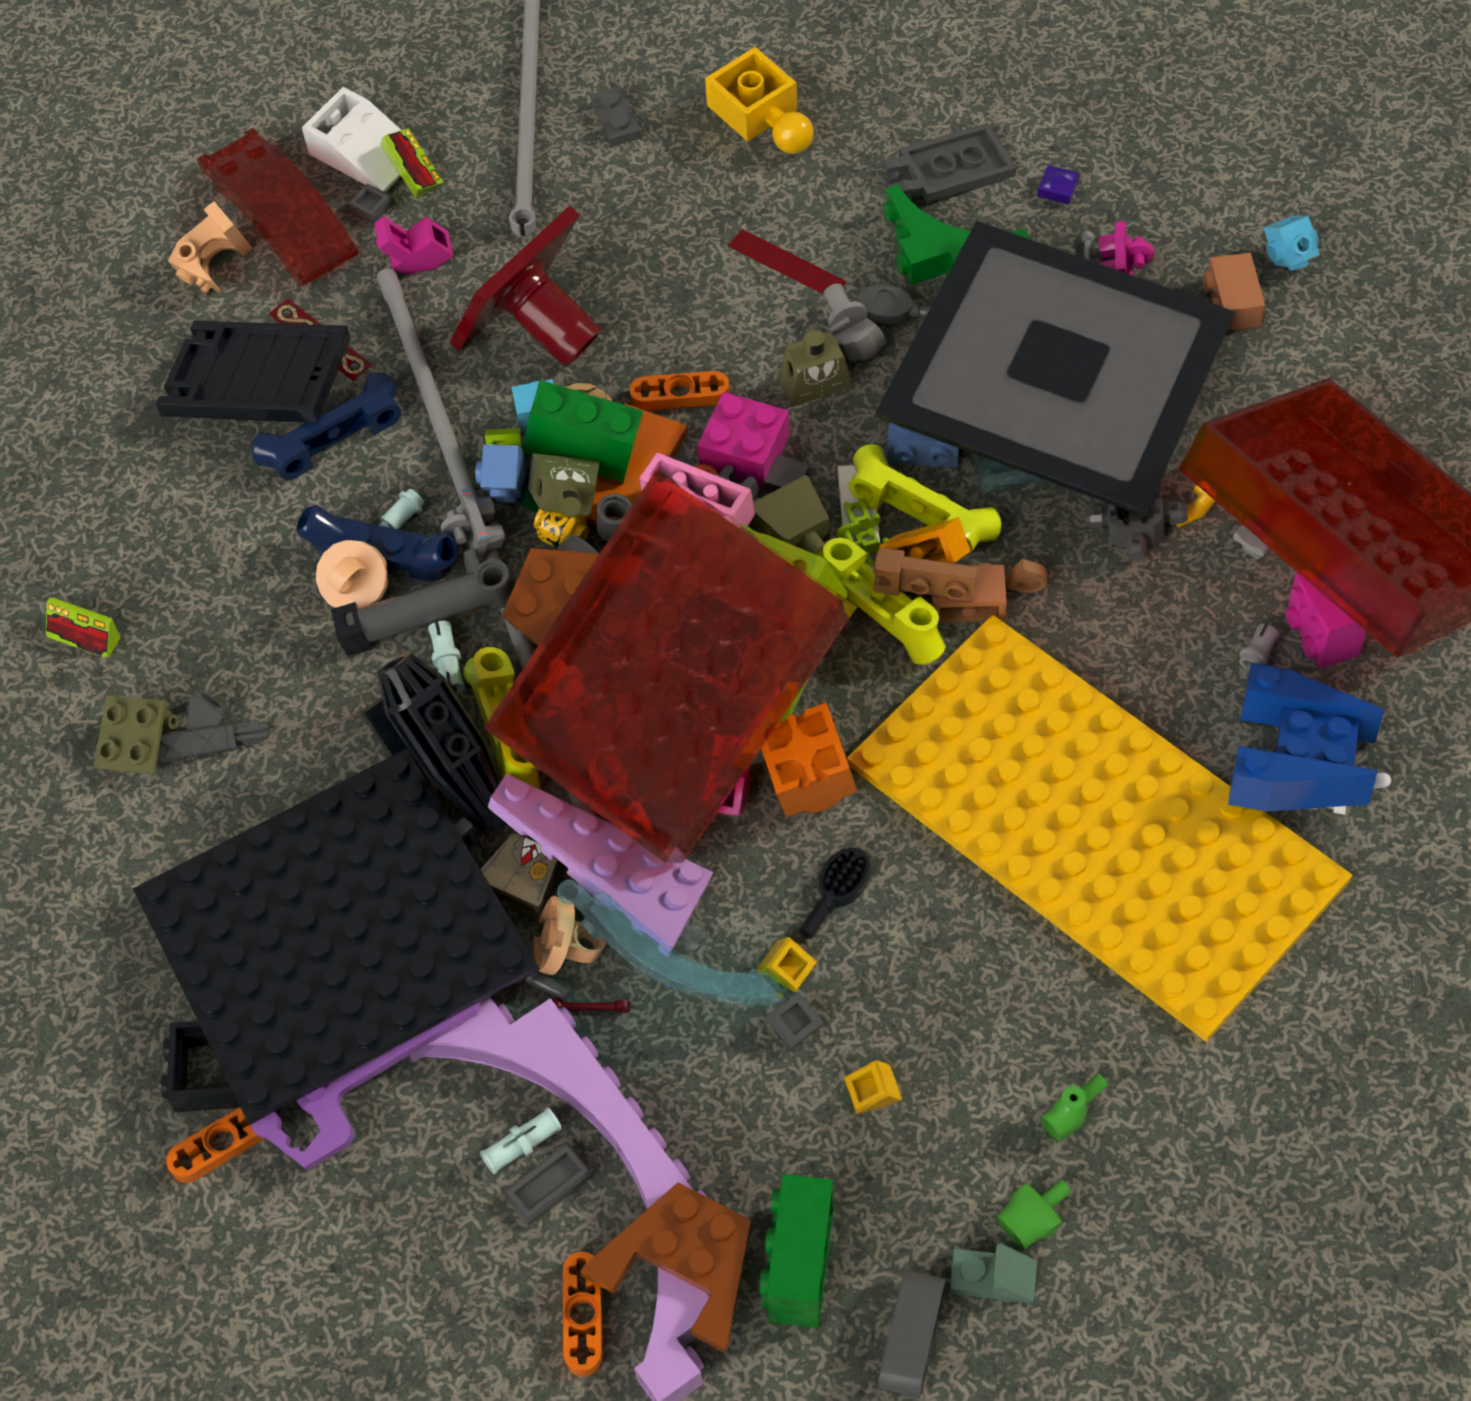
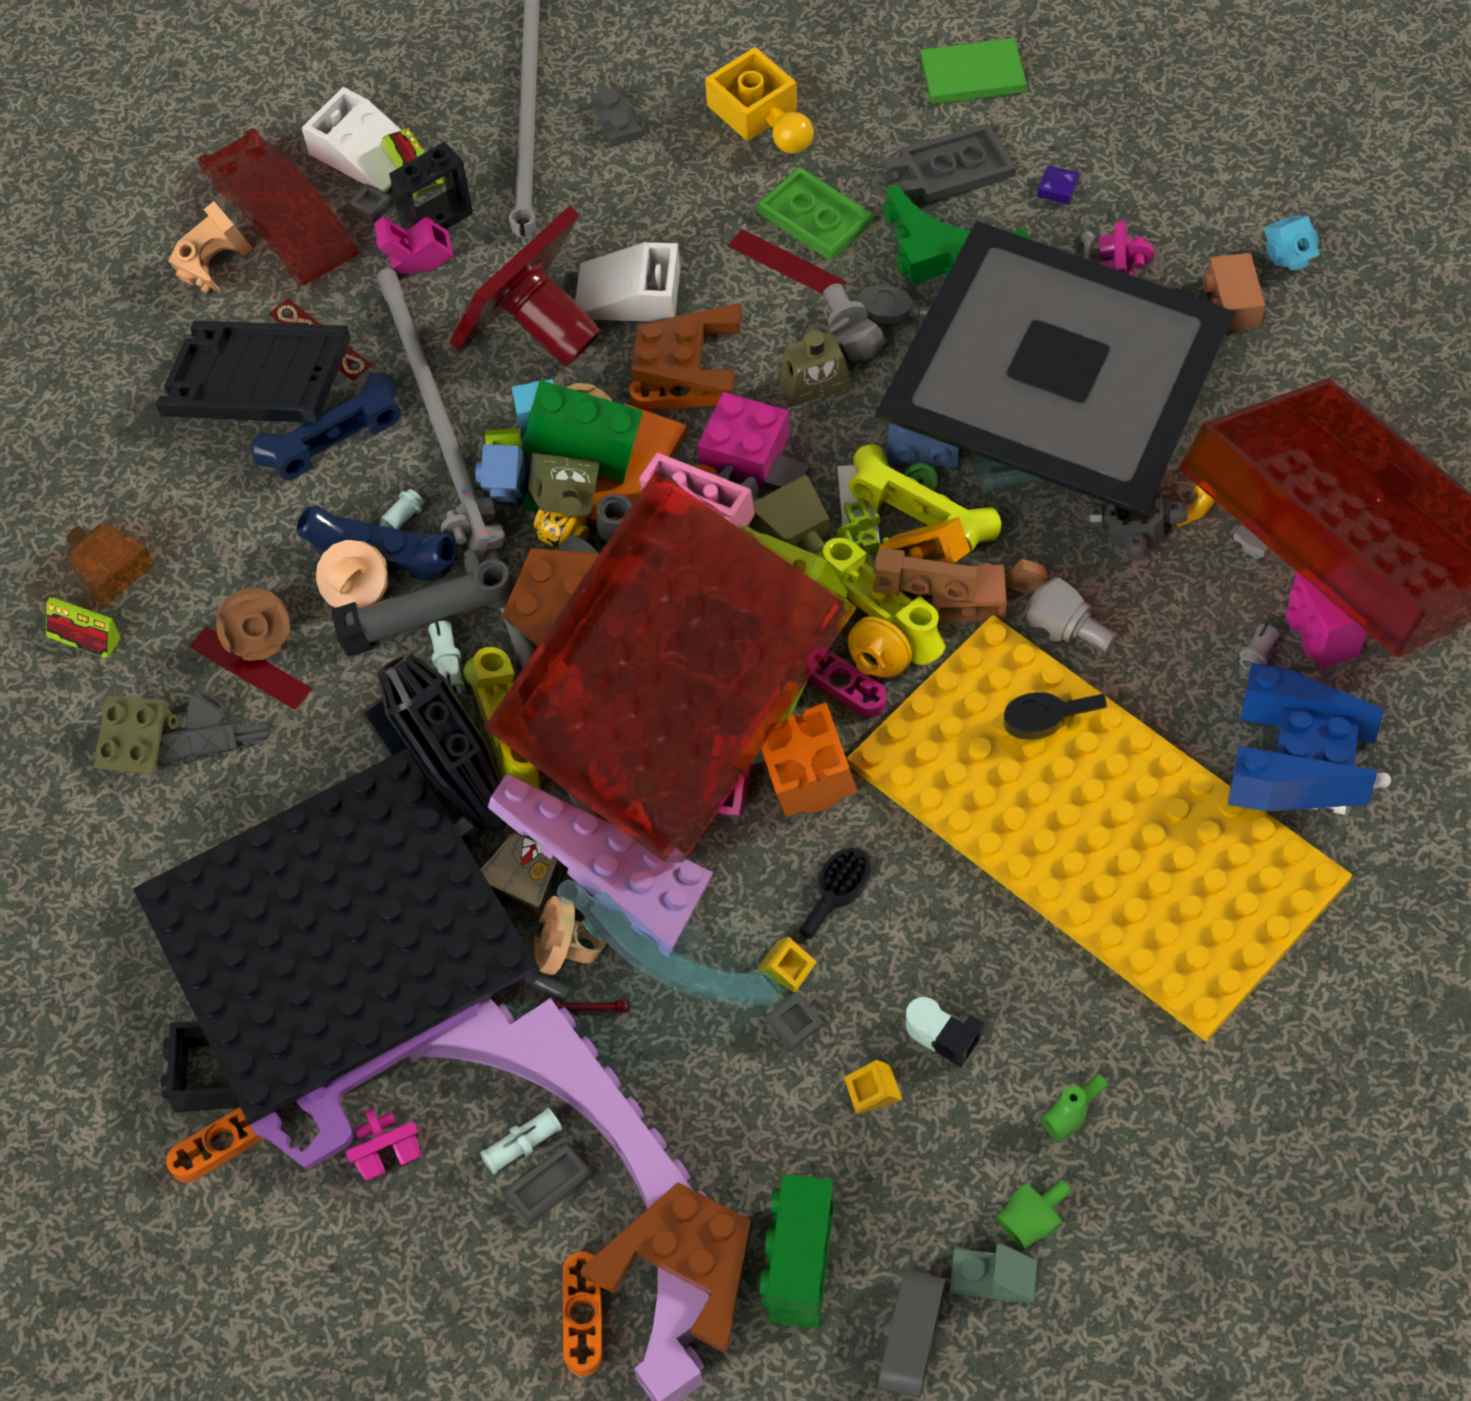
(107, 560): none -> clear orange torso
(252, 624): none -> medium nougat tile
(256, 672): none -> dark red sticker
(366, 1155): none -> dark pink hips
(416, 174): none -> black window
(631, 283): none -> white slope
(672, 350): none -> dark orange wing
(815, 213): none -> bright green tile
(848, 694): none -> dark pink beam
(881, 641): none -> yellow piece
(924, 475): none -> bright green tile
(941, 1031): none -> leg
(973, 71): none -> bright green tile
(1043, 713): none -> black piece
(1067, 615): none -> light grey piece

